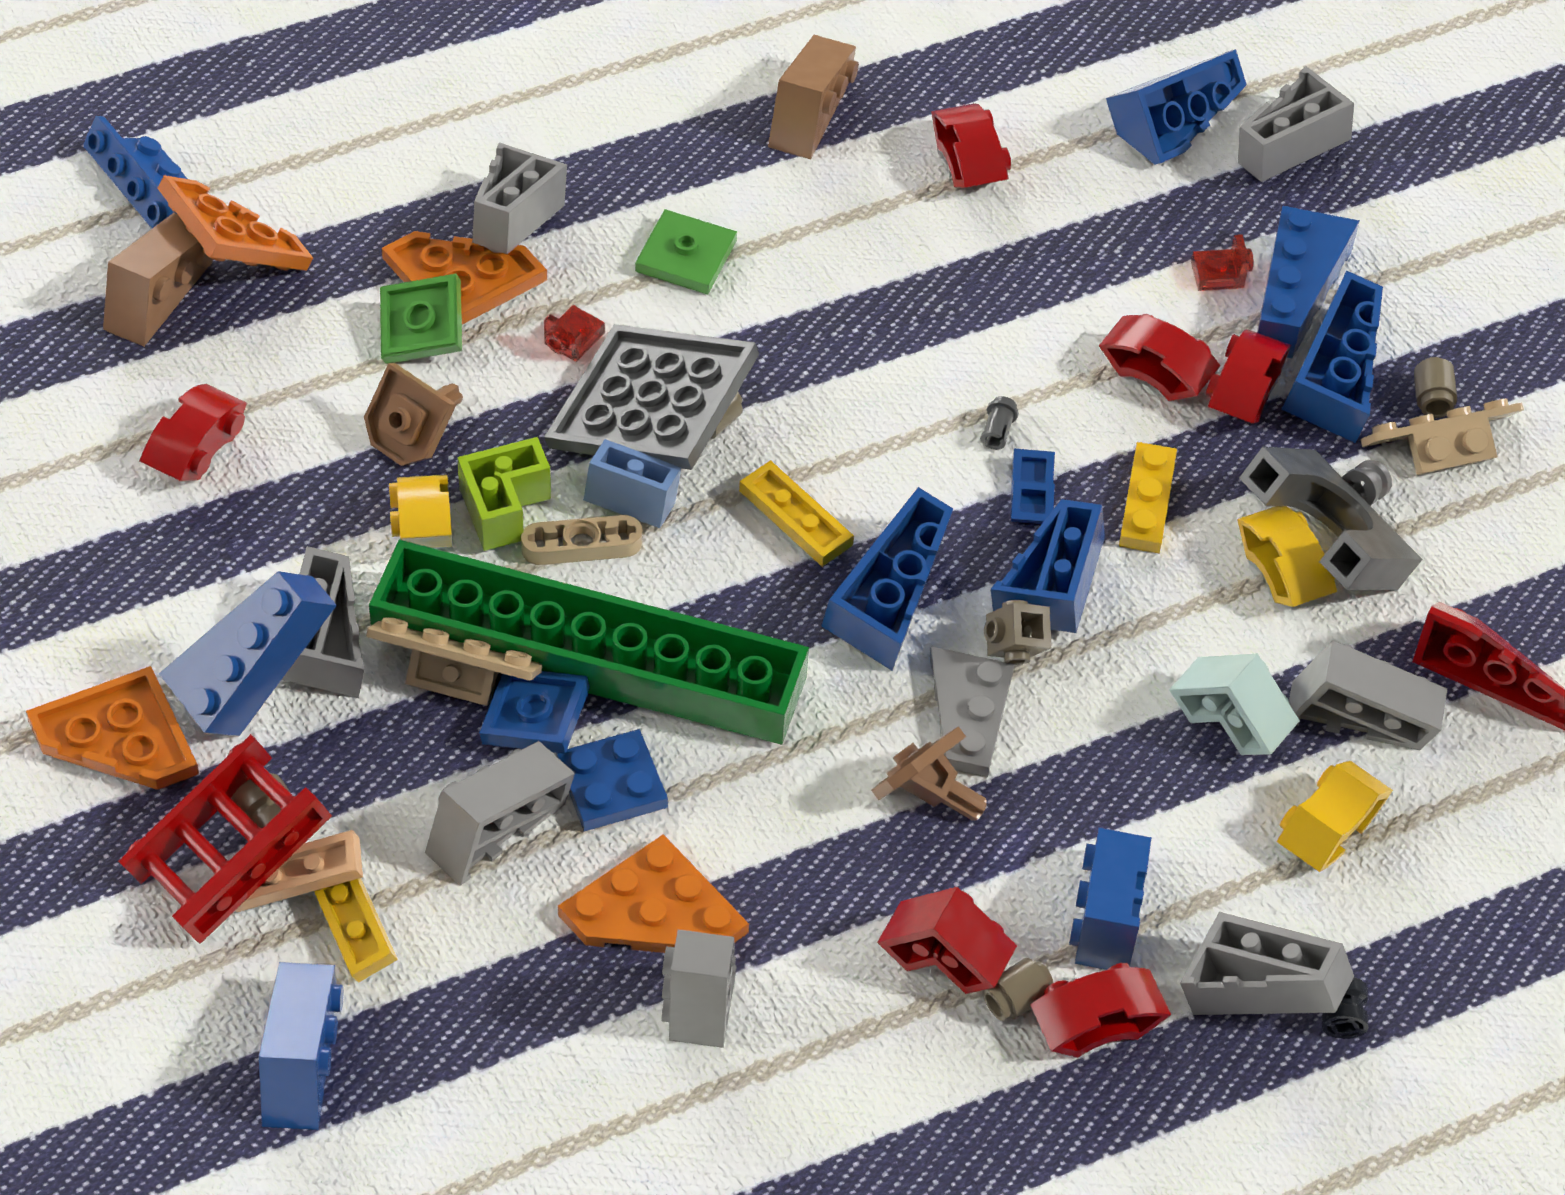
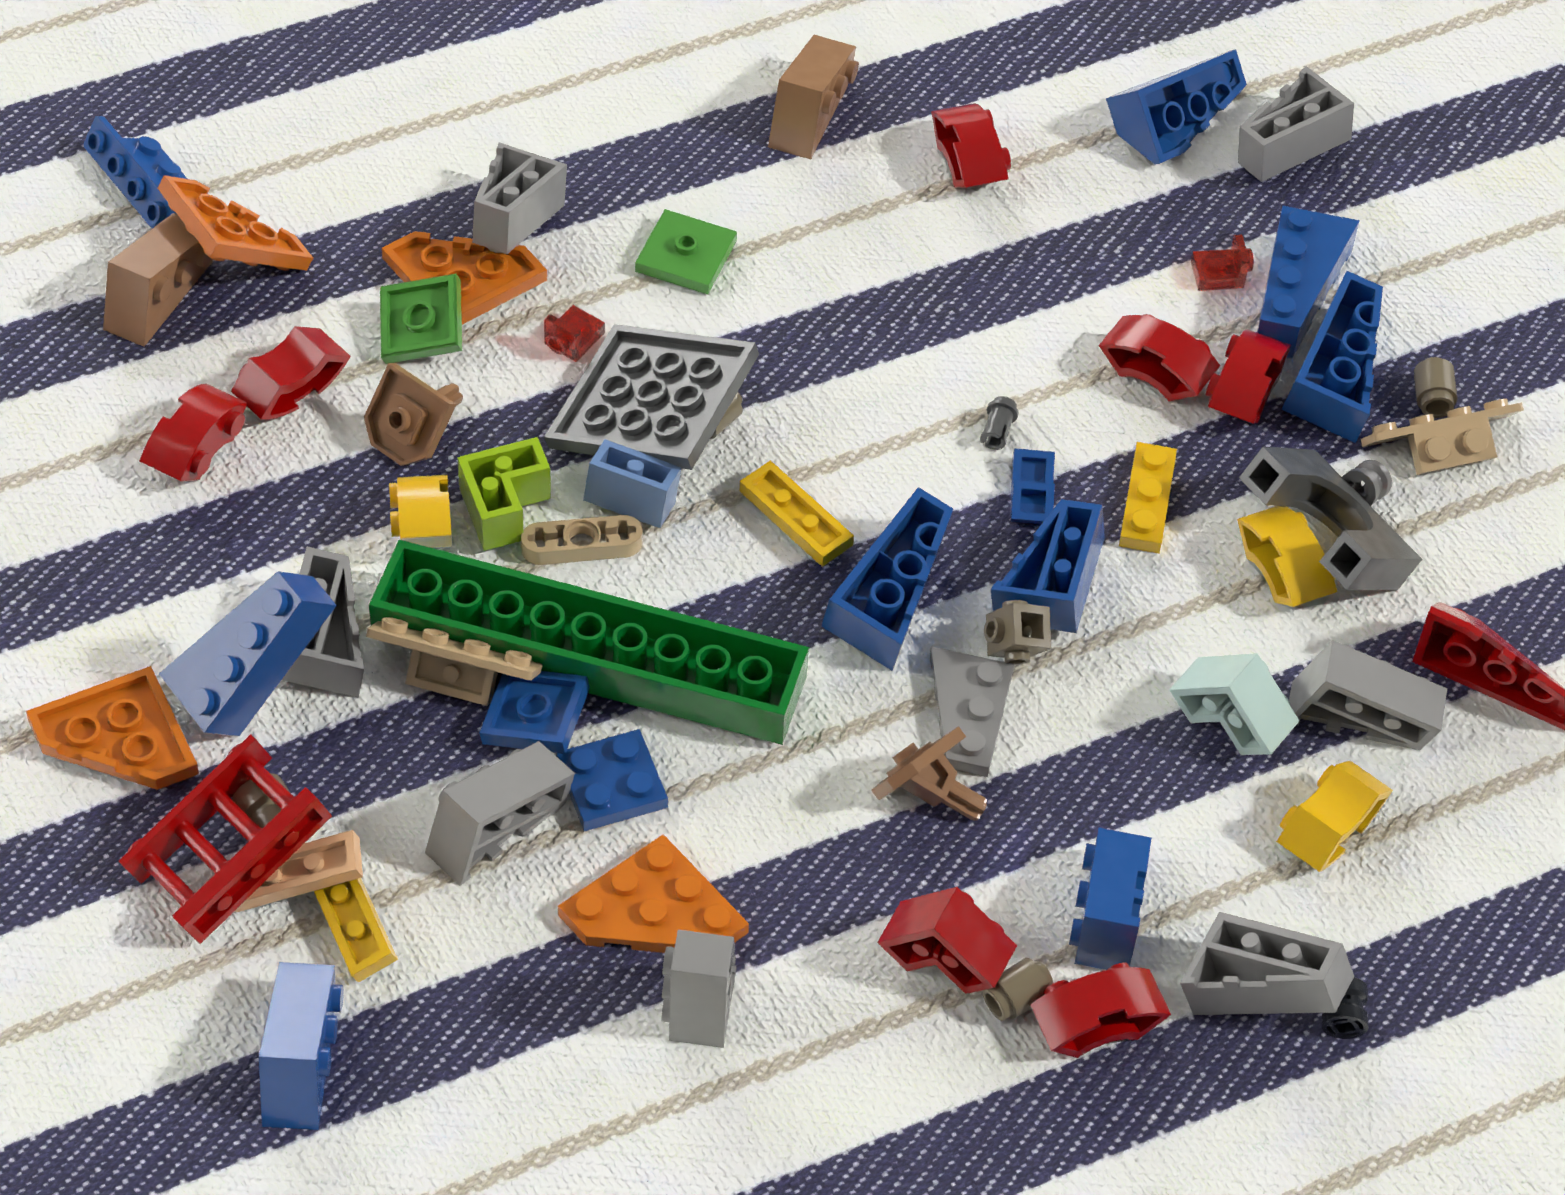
(289, 372): none -> red brick

